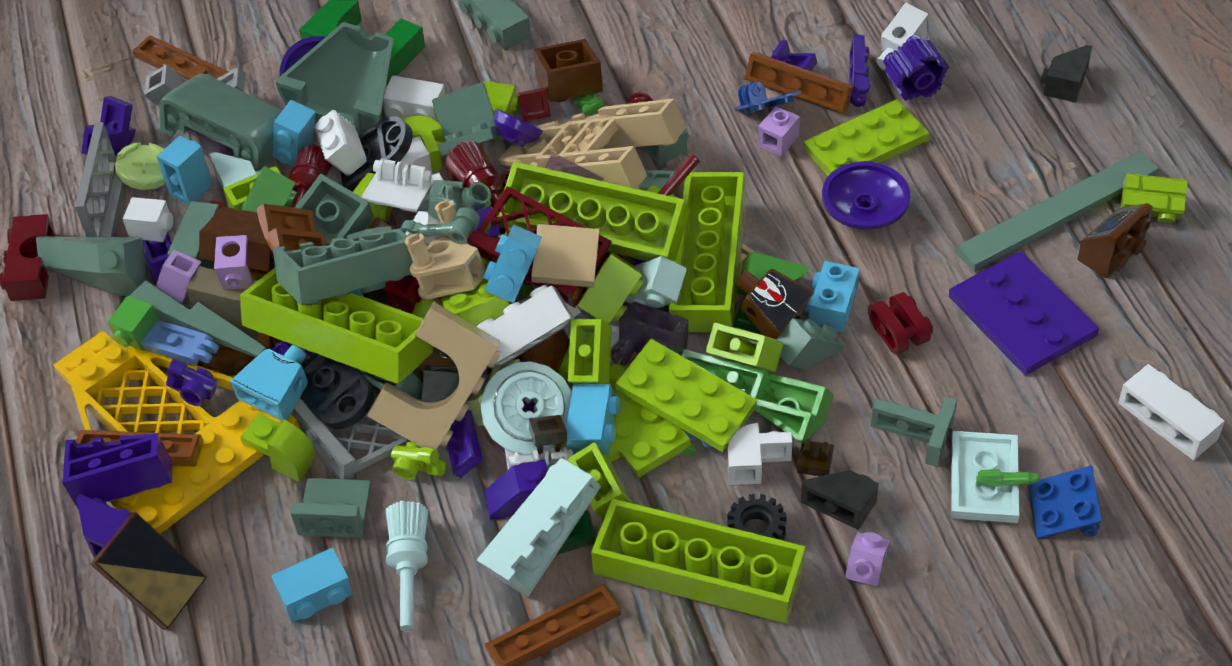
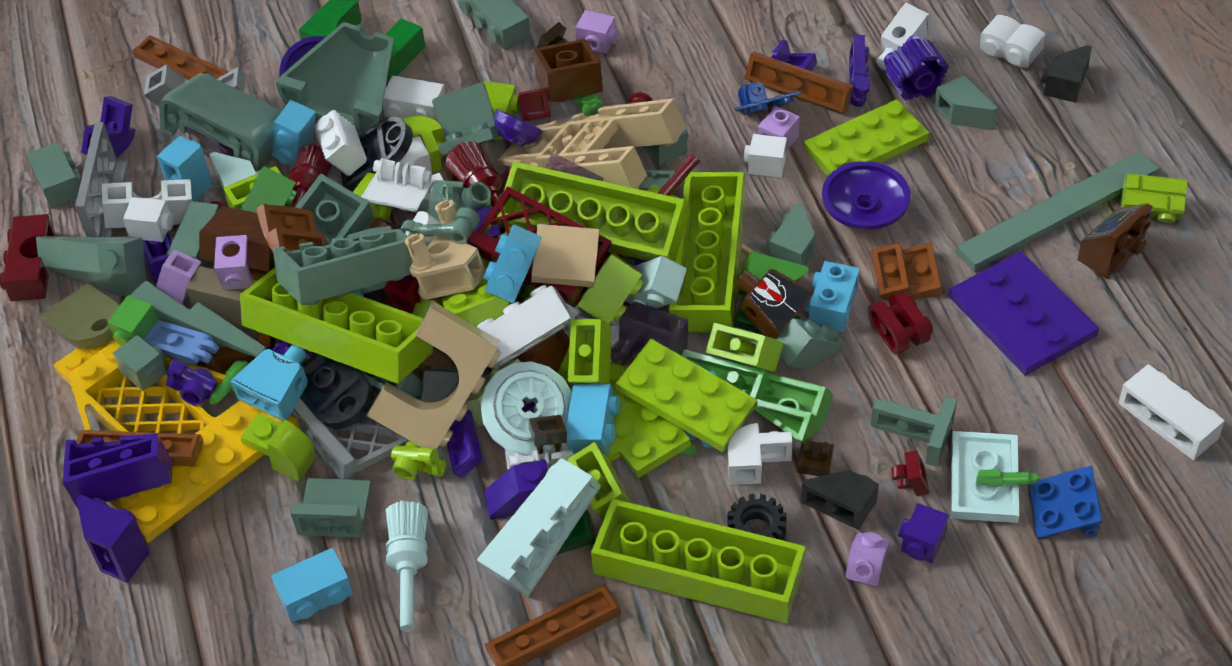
(55, 174): none -> sand green brick
(82, 317): none -> olive tile
(118, 196): none -> white arch
(139, 166): yellowish green tile -> none
(140, 362): none -> sand green brick
(148, 570): tile -> none
(225, 386): none -> bright green piece
(553, 36): none -> dark brown tile
(597, 30): none -> lavender brick
(766, 155): none -> white brick
(794, 238): none -> sand green slope
(907, 271): none -> dark orange slope
(911, 474): none -> dark red tile
(923, 533): none -> dark purple brick
(965, 104): none -> sand green slope
(1012, 41): none -> white brick

